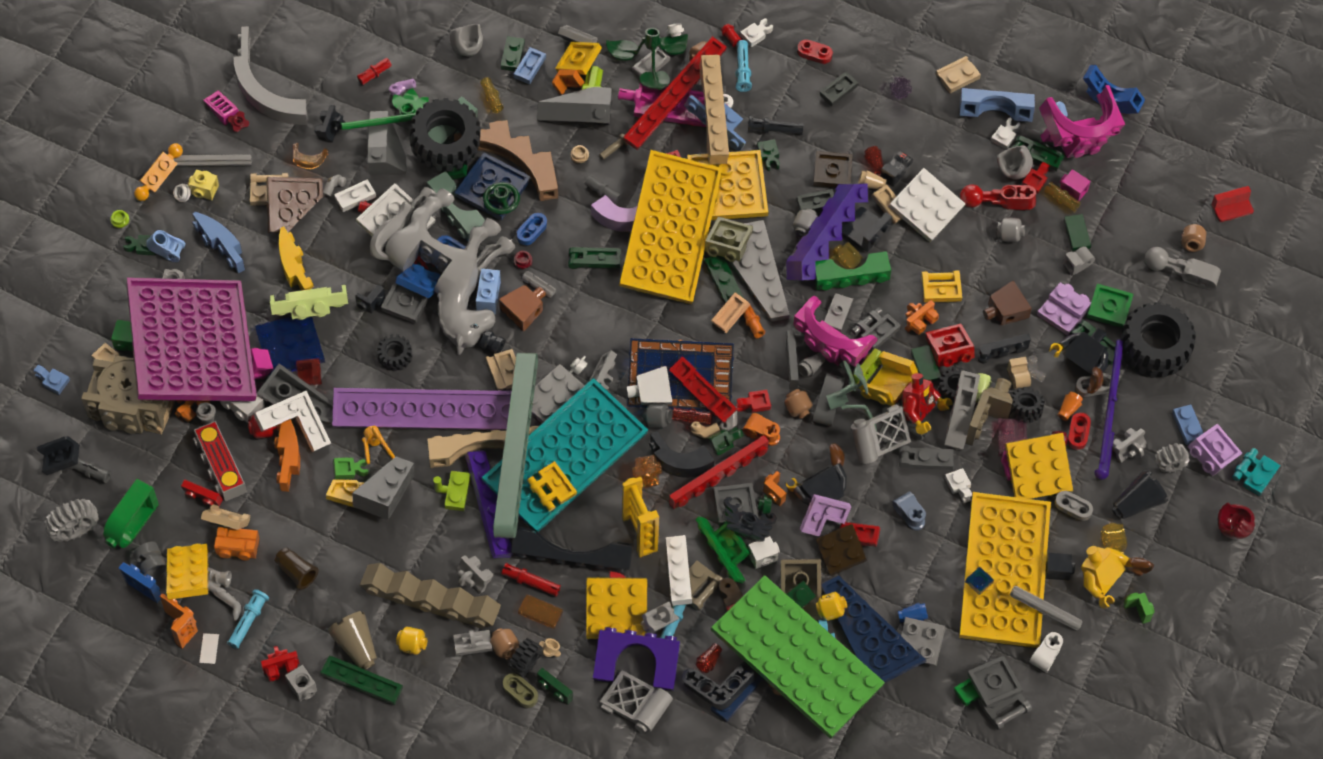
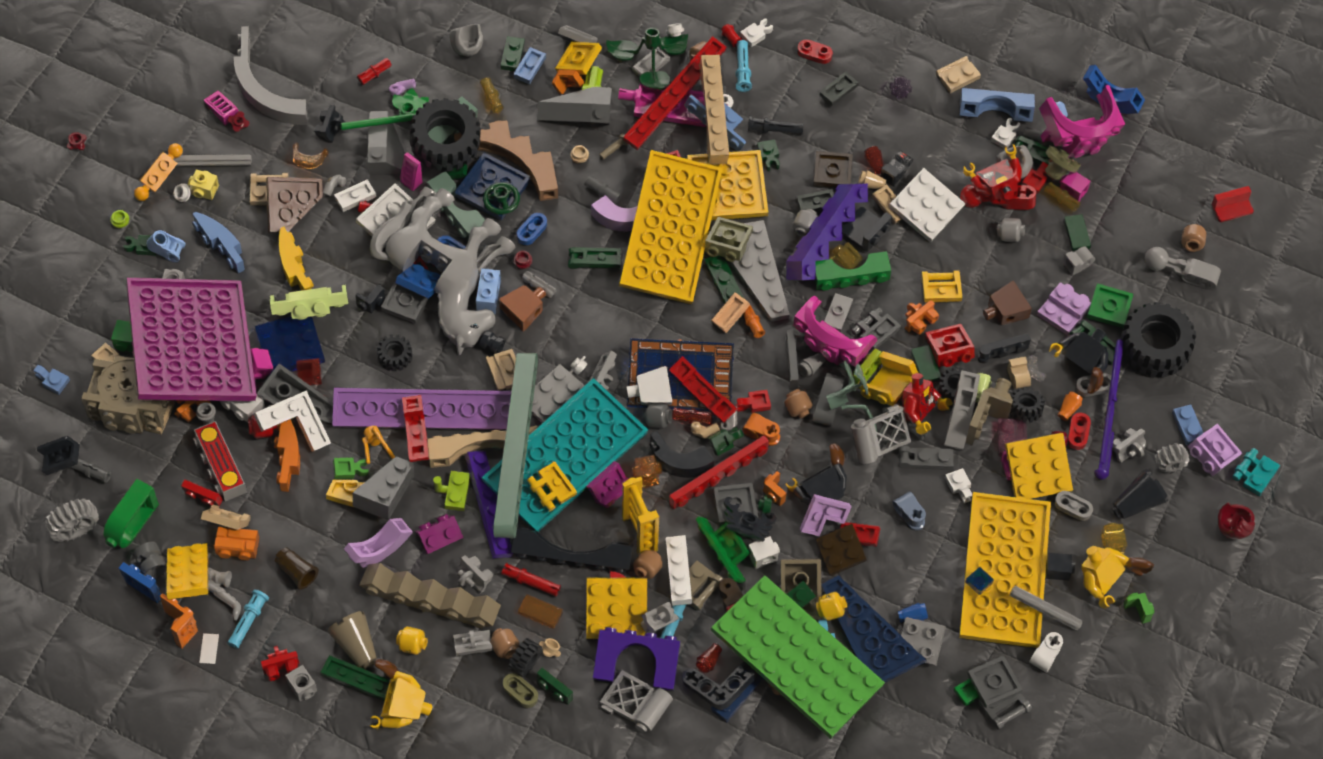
(74, 137): none -> dark red plate
(380, 545): none -> lavender arch
(403, 698): none -> yellow torso
(411, 172): none -> dark pink slope
(415, 428): none -> red slope
(439, 533): none -> magenta bracket
(608, 485): none -> magenta bracket
(647, 564): none -> medium nougat head
(999, 179): none -> red torso
(1060, 163): none -> olive plate

